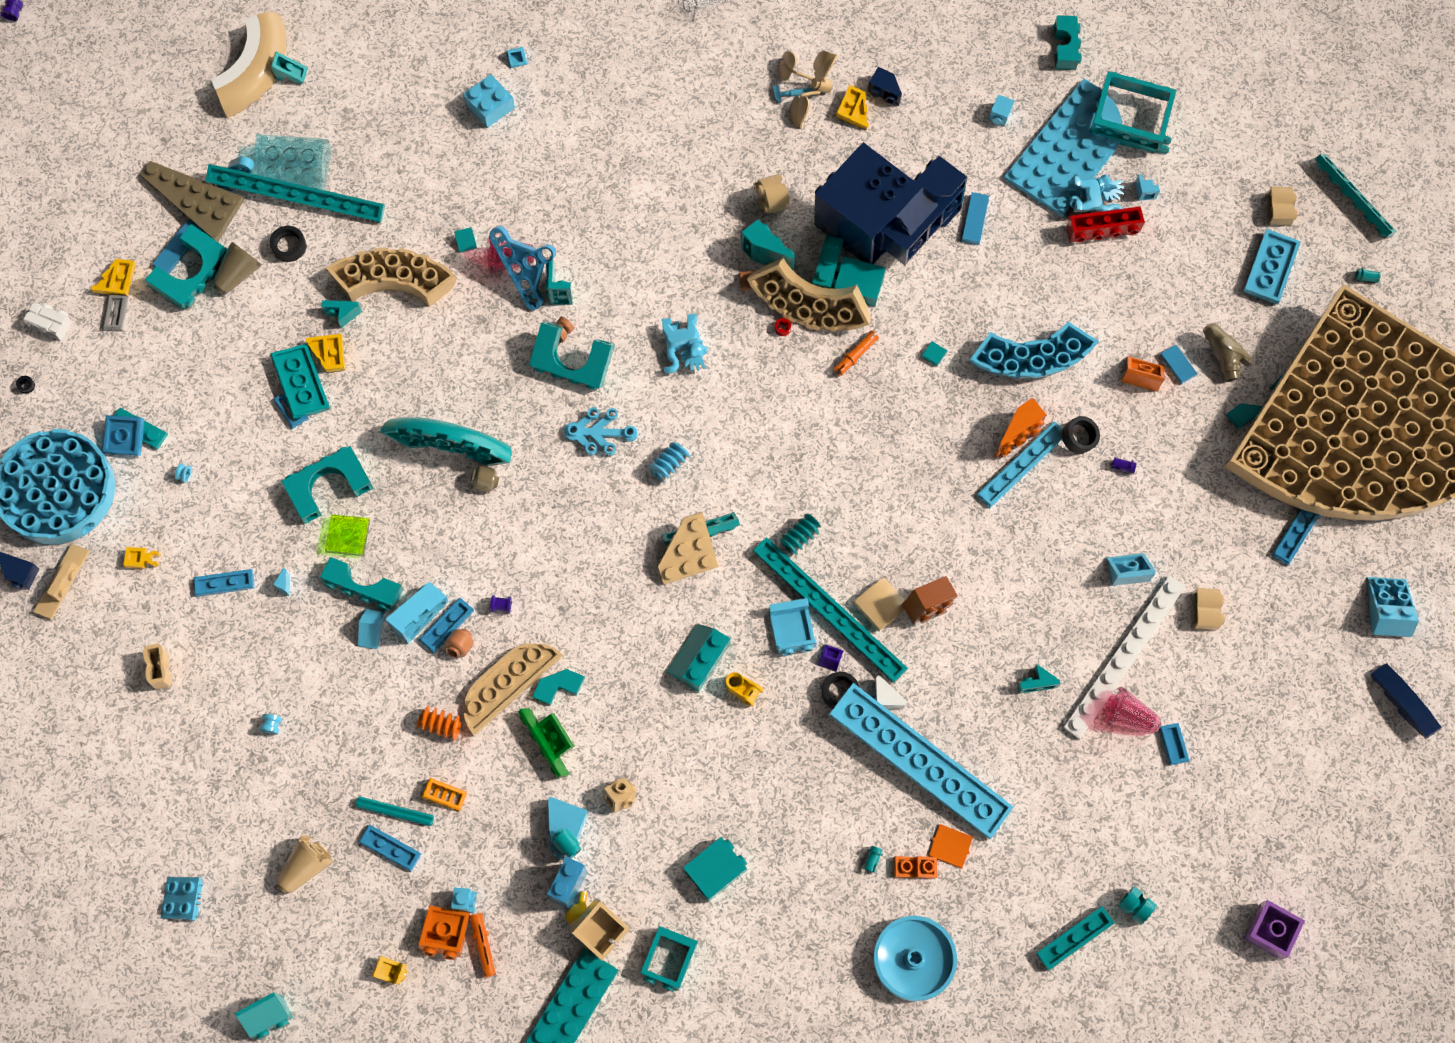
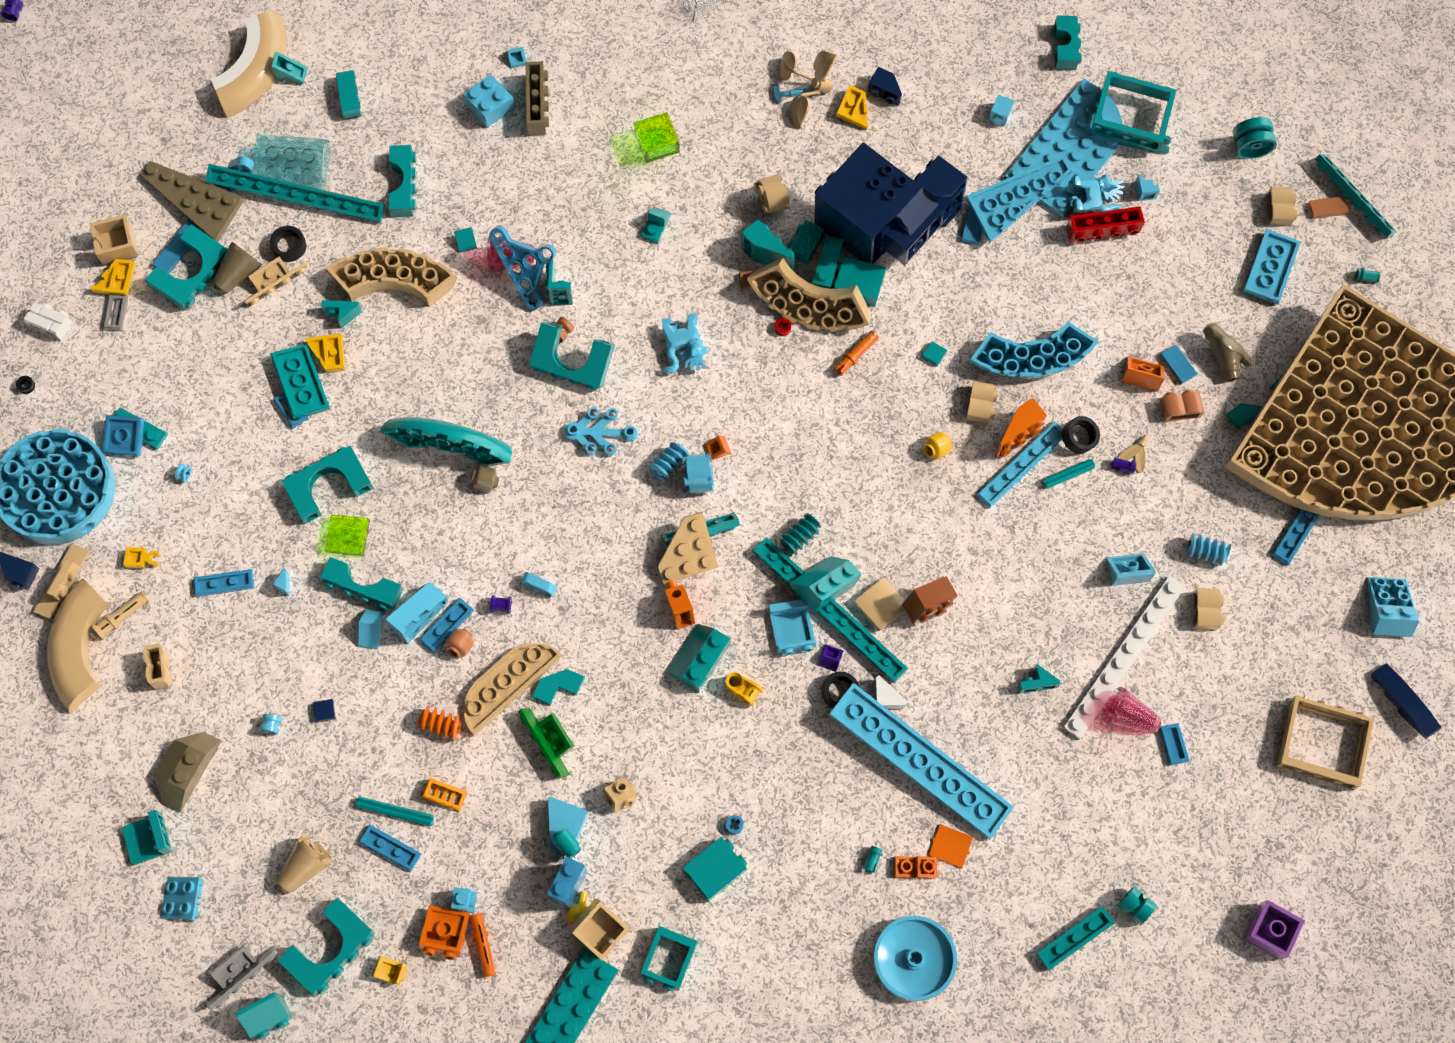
(69, 645): none -> tan brick
(113, 239): none -> tan piece
(141, 599): none -> tan pin
(147, 838): none -> teal bracket
(184, 767): none -> dark tan wedge
(236, 970): none -> light grey bracket
(271, 275): none -> tan bracket
(317, 976): none -> teal arch
(324, 710): none -> dark blue tile
(348, 94): none -> teal beam
(401, 200): none -> teal arch
(535, 98): none -> dark tan brick
(538, 584): none -> medium azure beam
(656, 137): none -> clear neon green piece
(656, 224): none -> teal slope
(679, 605): none -> orange torso
(698, 473): none -> medium azure brick
(717, 447): none -> orange slope
(740, 826): none -> dark azure bush
(806, 241): none -> teal brick
(826, 582): none -> teal slope
(937, 445): none -> yellow head
(980, 402): none -> tan brick
(1009, 199): none -> medium azure wing
(1068, 473): none -> teal axle
(1138, 451): none -> tan piece
(1181, 406): none -> nougat brick
(1208, 549): none -> medium azure piece
(1254, 138): none -> teal wheel
(1328, 207): none -> nougat tile
(1340, 713): none -> tan window

